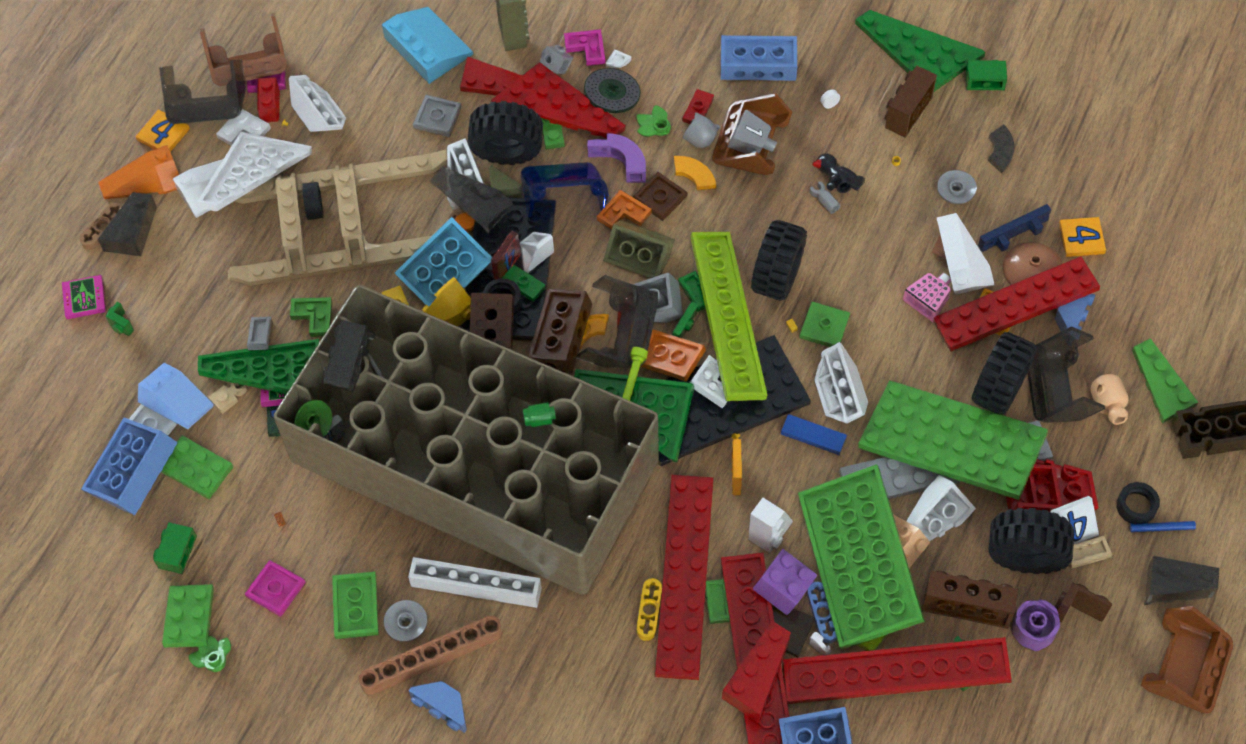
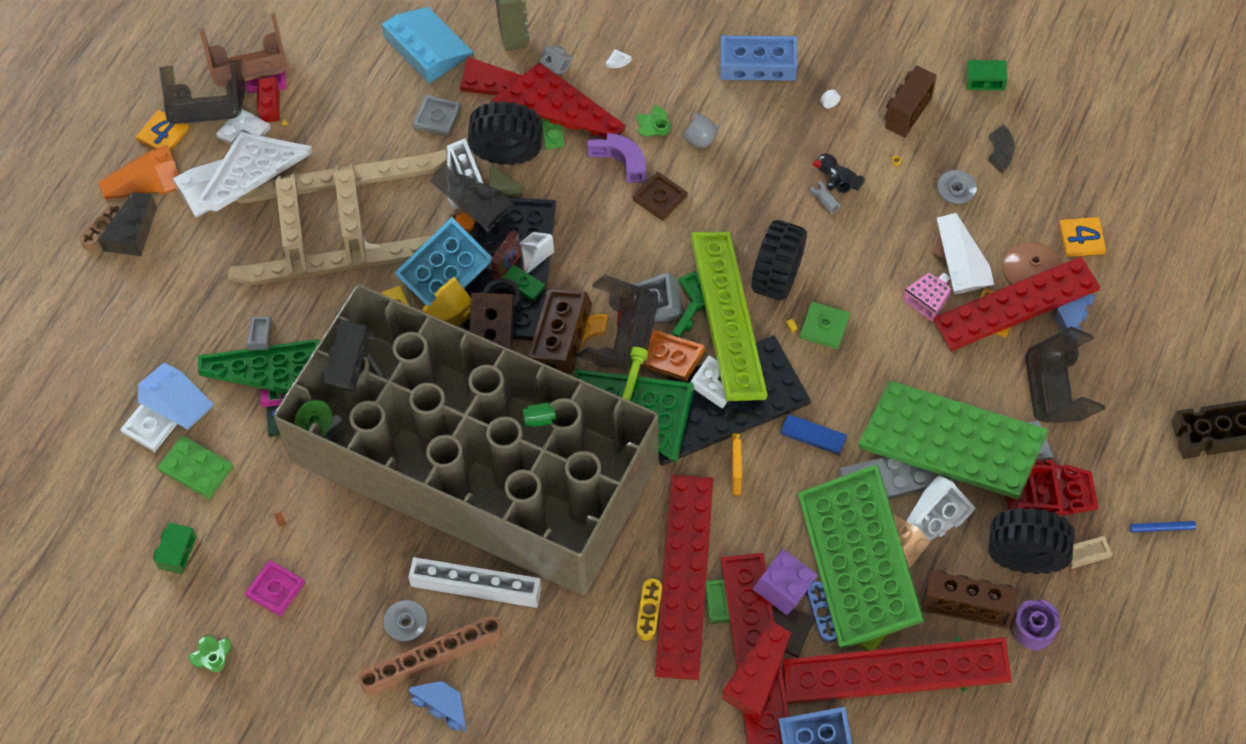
(84, 297): tile -> none
(117, 322): green bracket -> none
(129, 465): medium blue slope -> none
(188, 616): bright green plate -> none
(226, 397): tan plate -> none
(312, 200): black tyre -> none
(314, 105): white wedge -> none
(317, 310): bright green plate -> none
(355, 605): bright green plate -> none
(538, 178): clear blue windscreen -> none
(586, 41): dark pink plate -> none
(612, 90): piece -> none
(623, 206): orange plate -> none
(638, 249): olive slope -> none
(695, 171): light orange tile -> none
(700, 103): red plate -> none
(751, 135): light grey torso -> none
(768, 525): white wedge -> none
(770, 110): dark orange windscreen -> none
(816, 642): white tile -> none
(840, 385): white wedge -> none
(916, 46): green wing -> none
(1001, 235): dark blue hinge -> none
(1004, 373): black tyre -> none
(1082, 517): white tile -> none
(1084, 601): reddish brown bracket -> none
(1111, 392): light nougat piece -> none
(1144, 490): black tyre -> none
(1161, 379): bright green wing -> none
(1179, 580): clear smoke wedge -> none
(1193, 660): dark orange windscreen -> none

